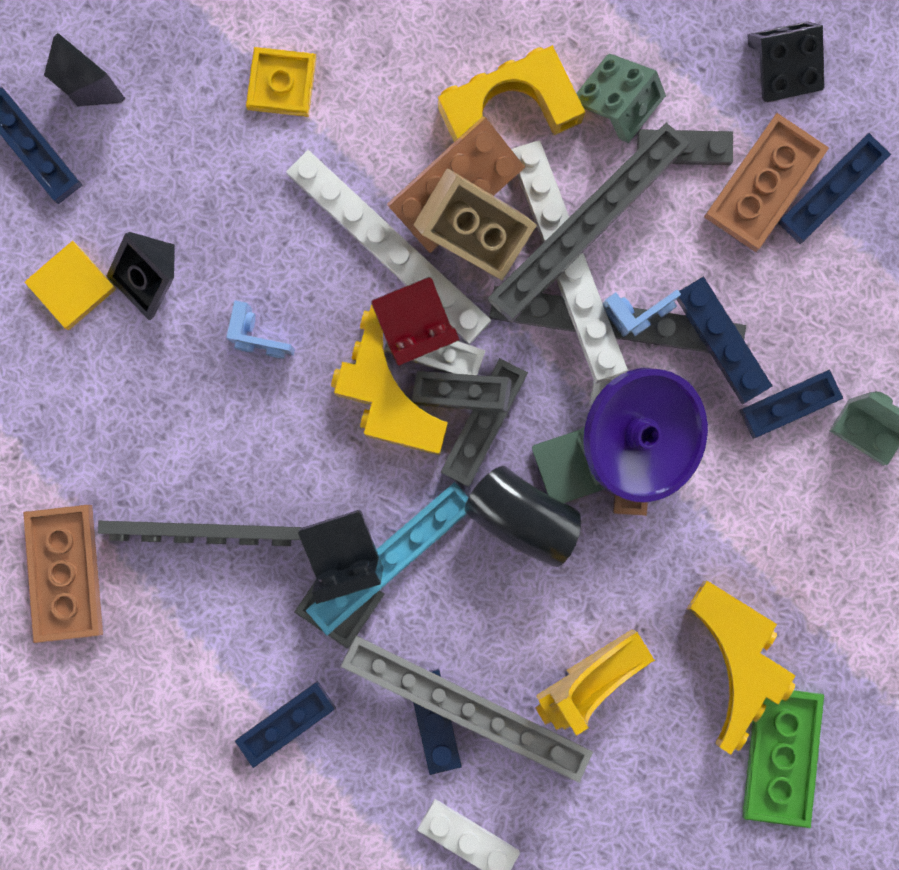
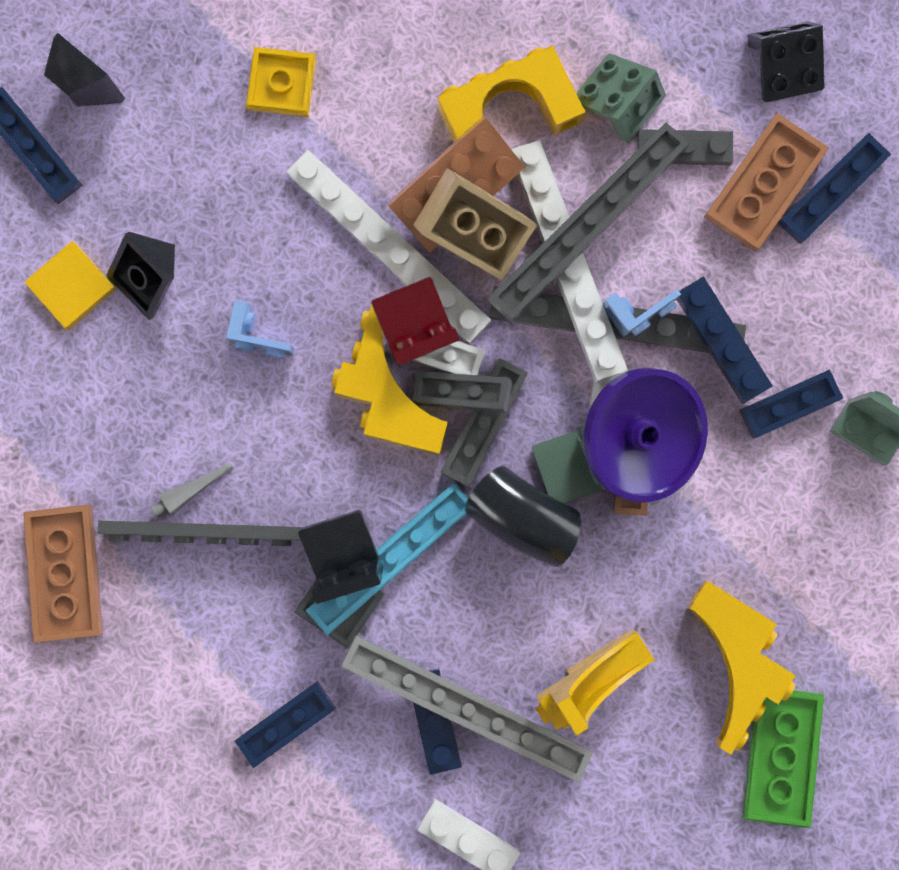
(178, 497): none -> light grey piece

